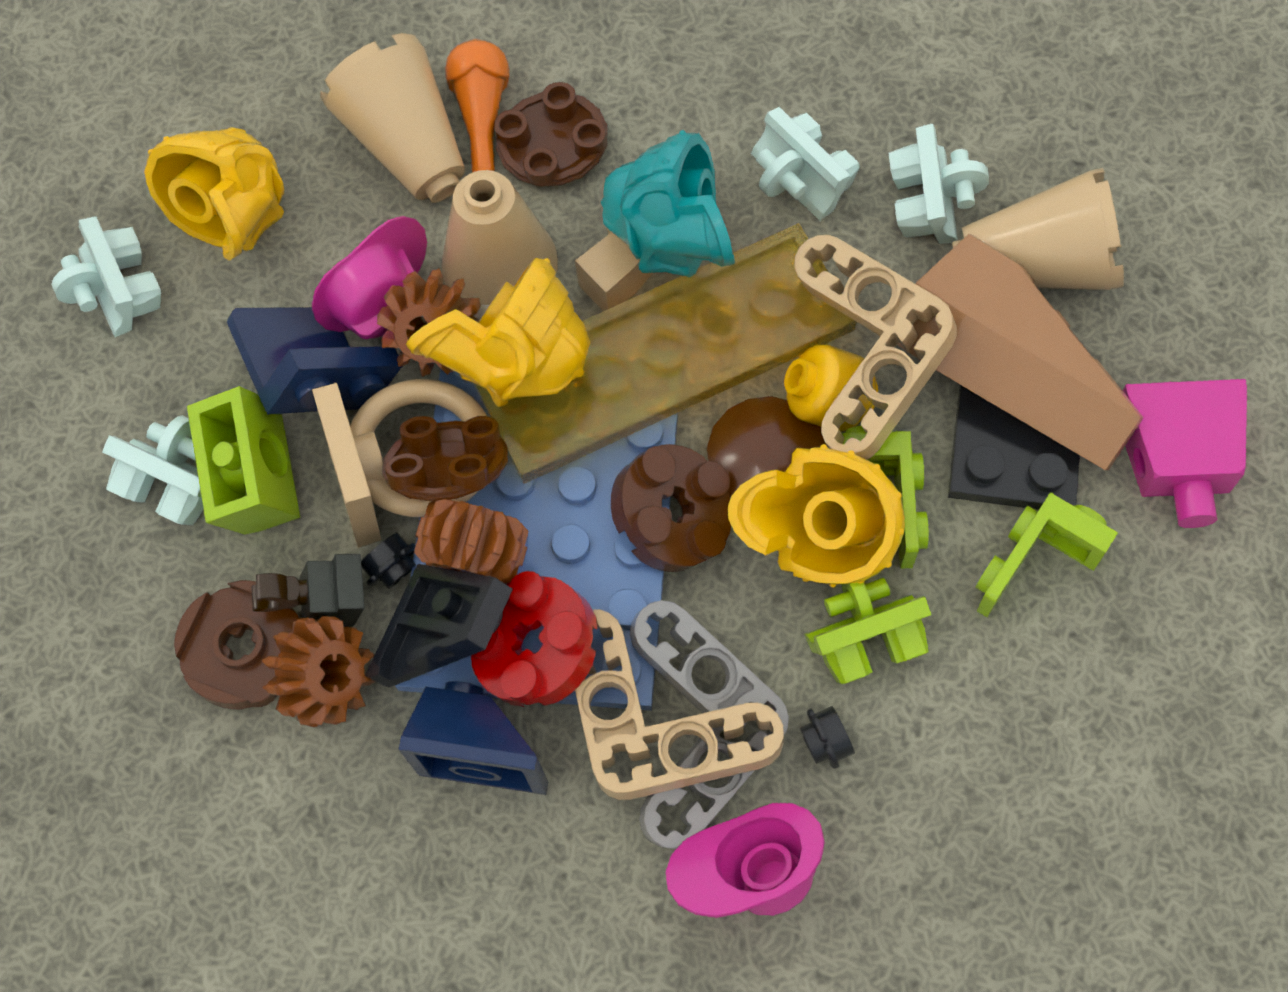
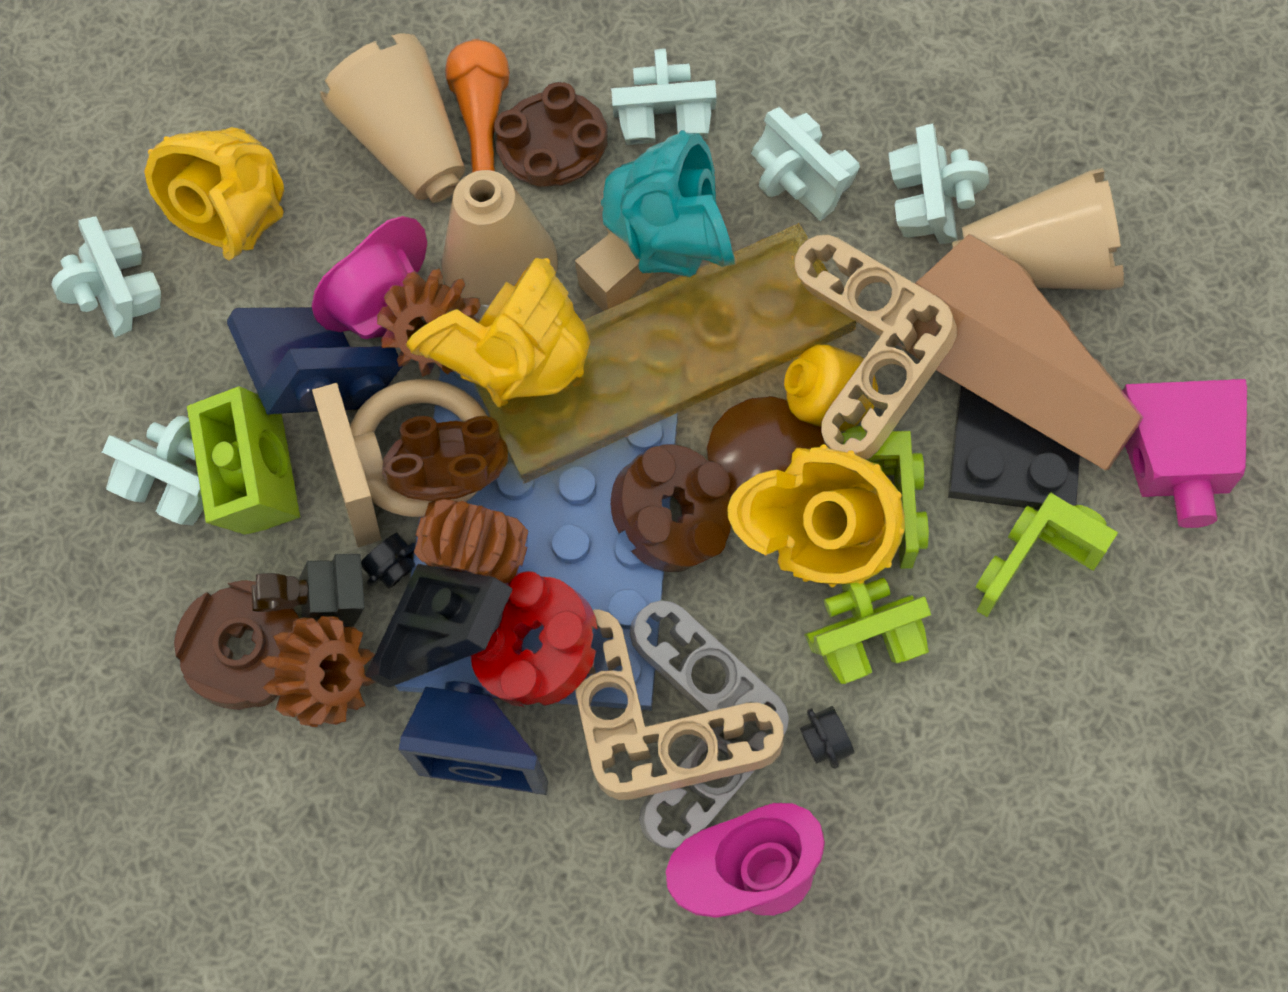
(638, 104): none -> light aqua hips

